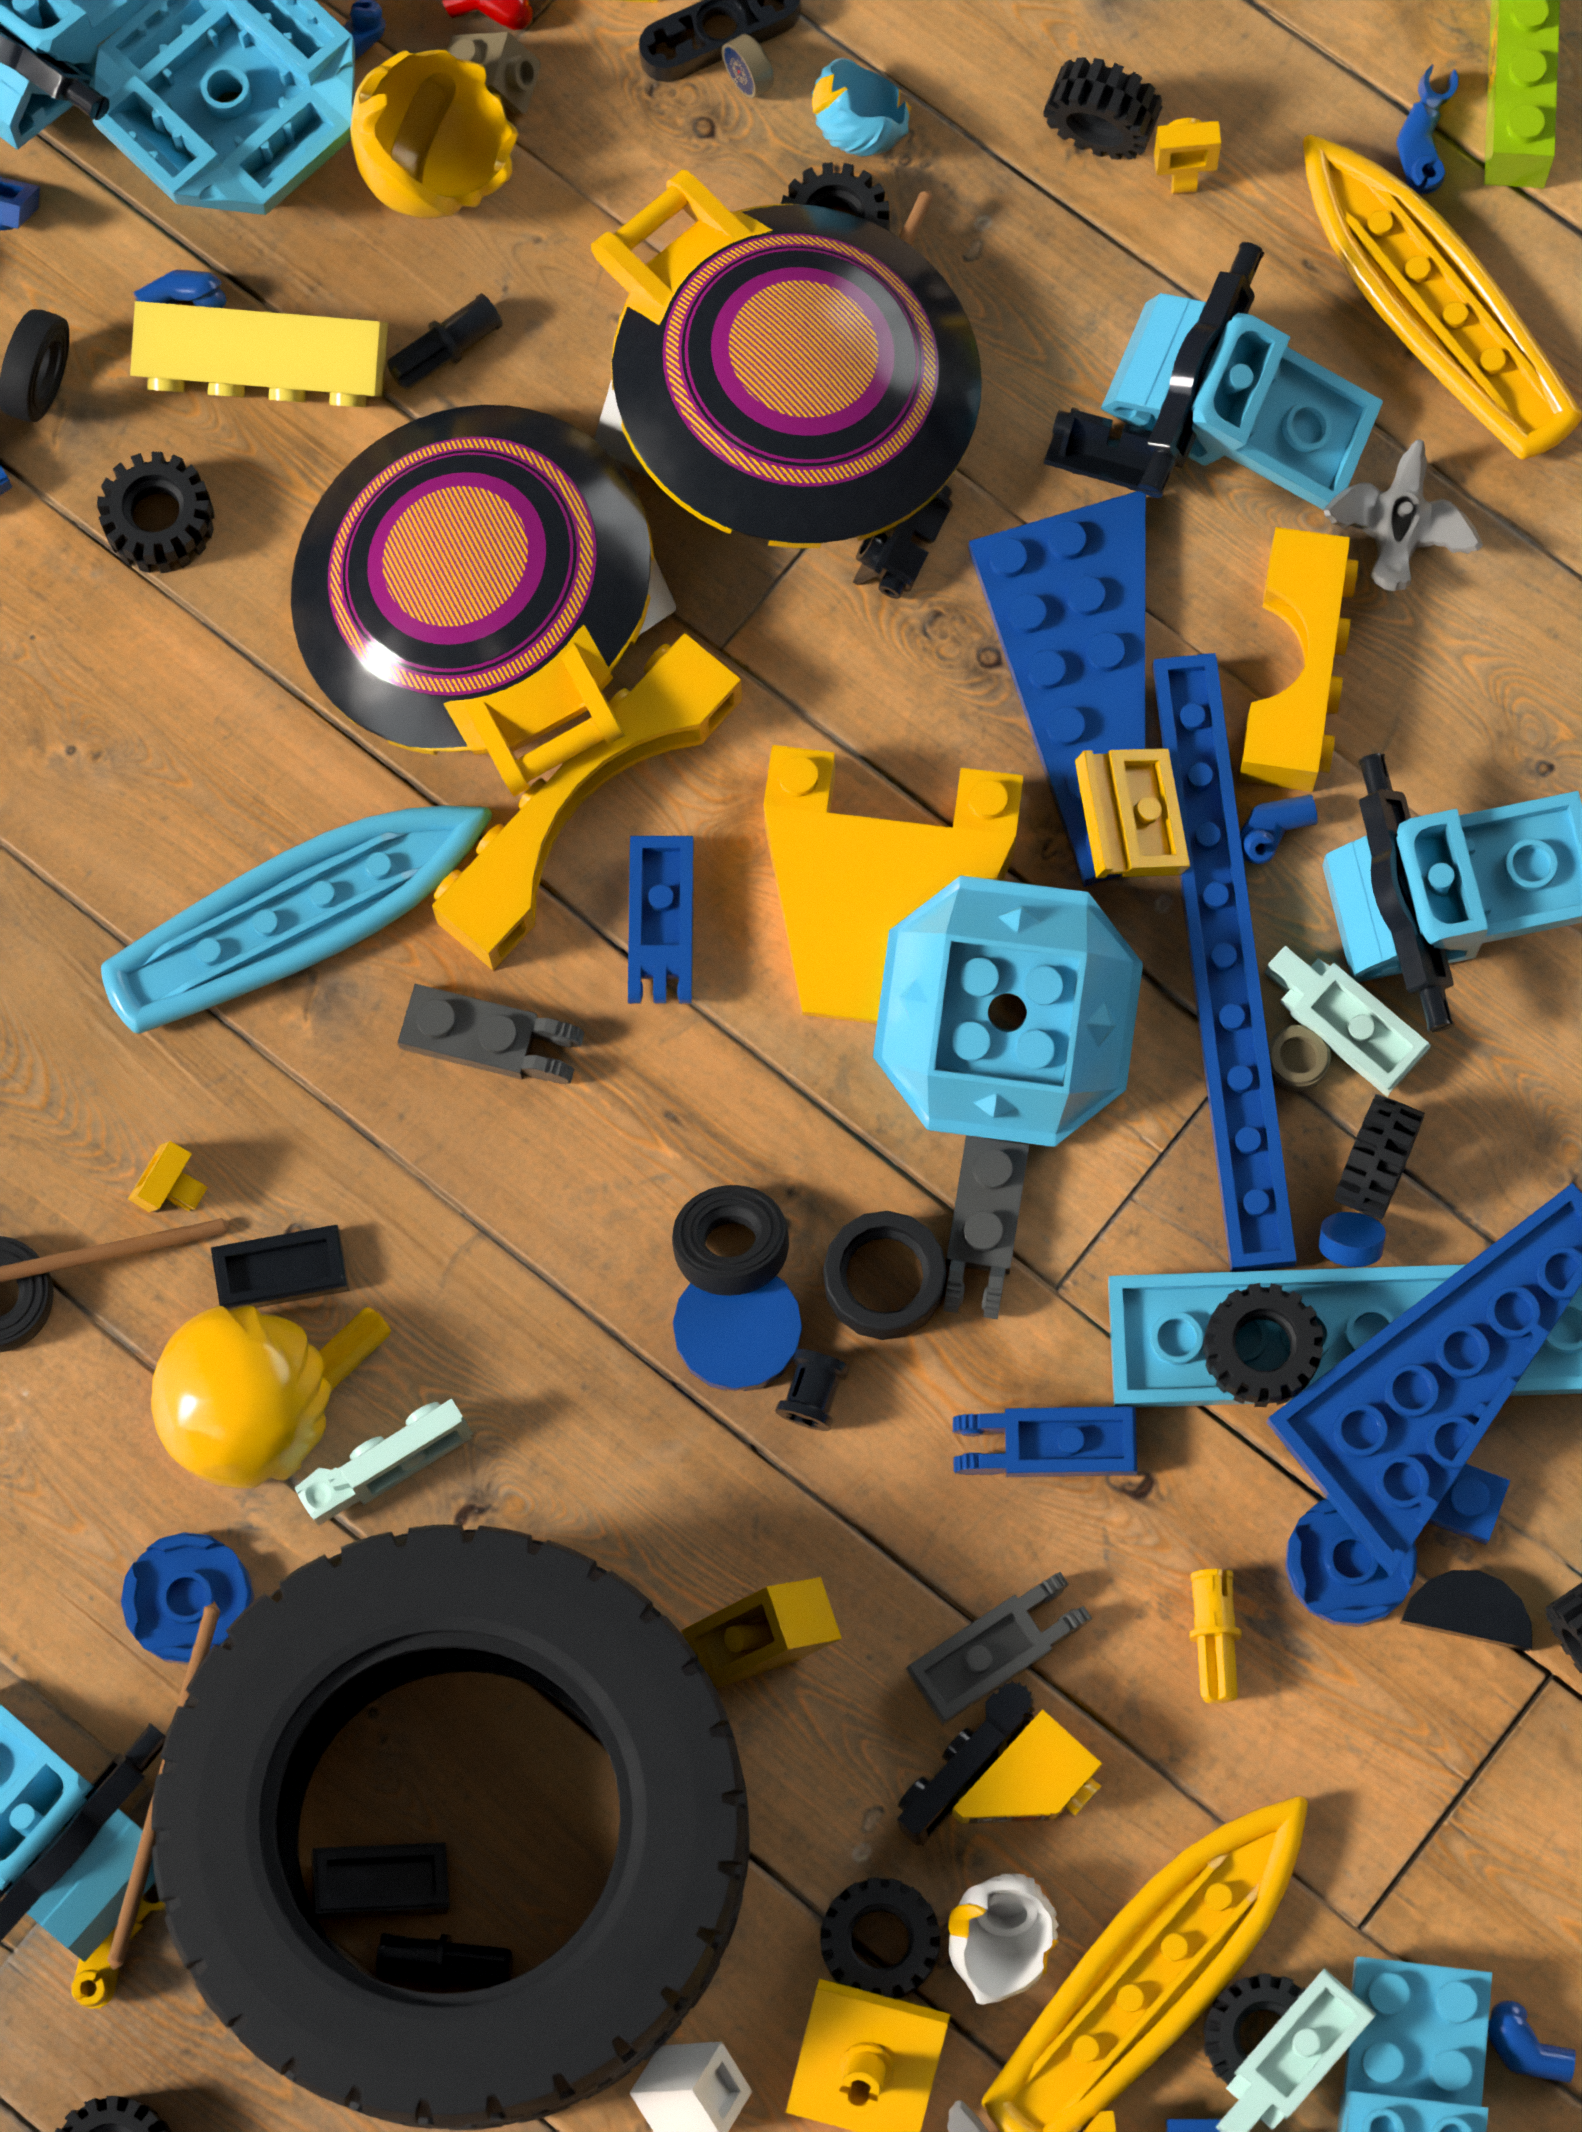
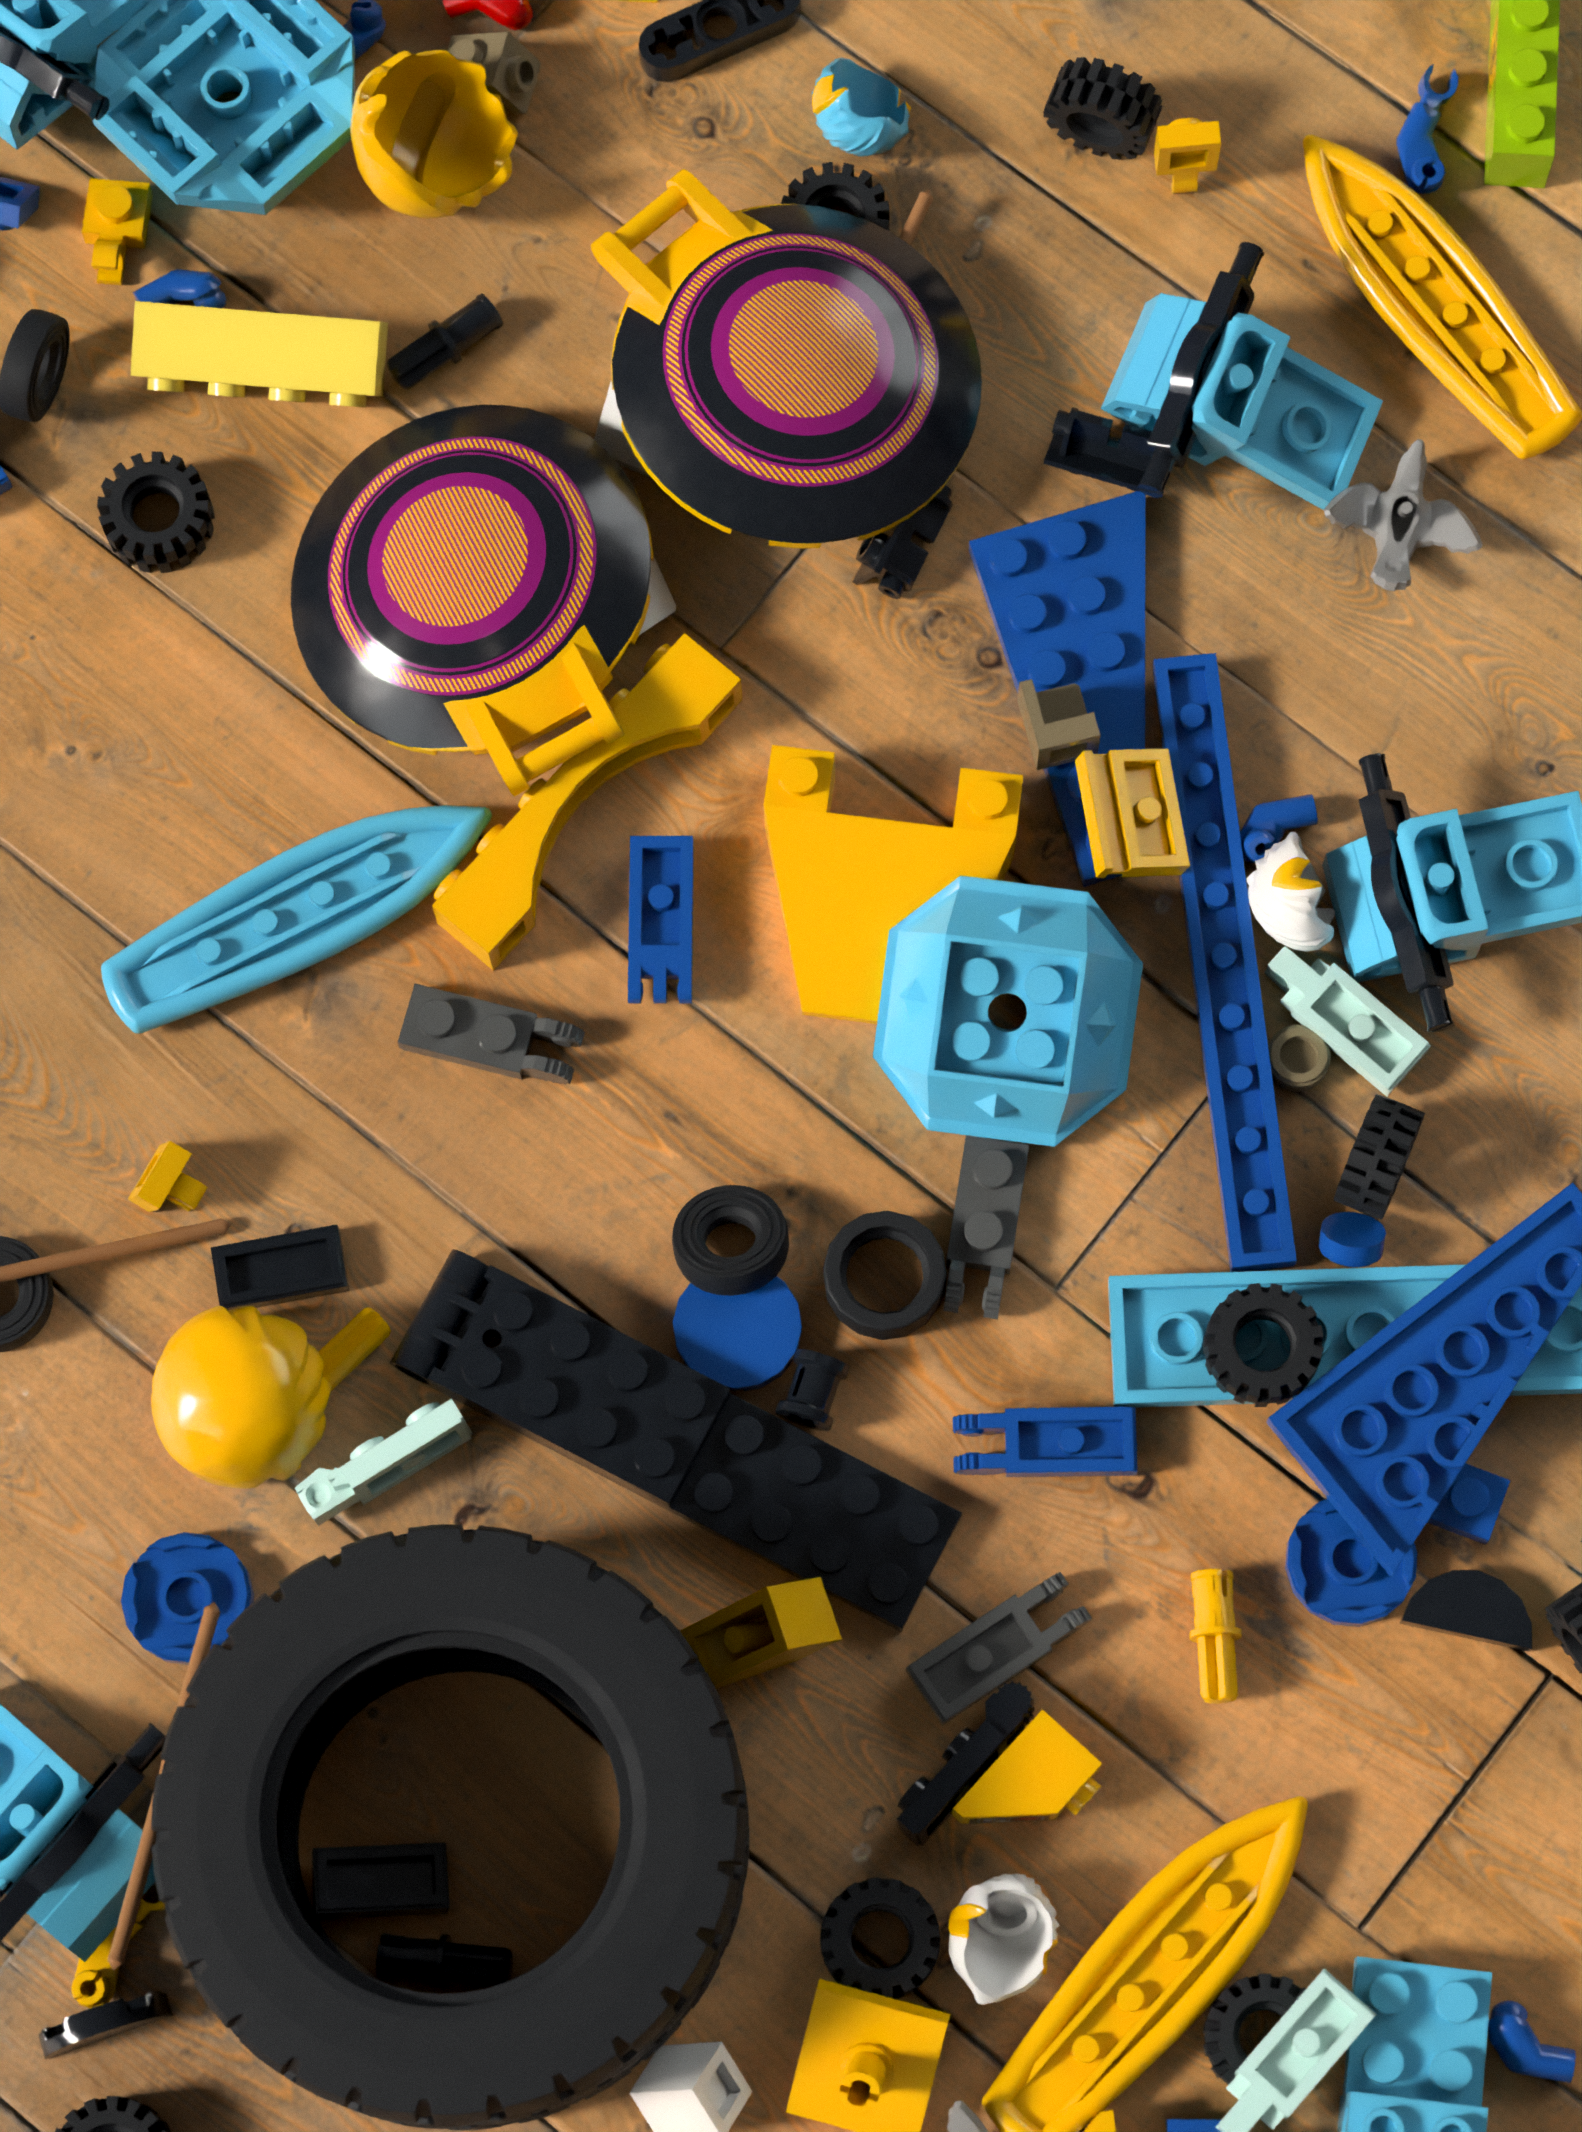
(103, 2022): none -> black tile
(113, 220): none -> yellow plate
(675, 1438): none -> black hinge
(748, 65): dark tan tile -> none
(1057, 724): none -> dark tan panel
(1286, 897): none -> white hair
(1305, 589): yellow arch -> none

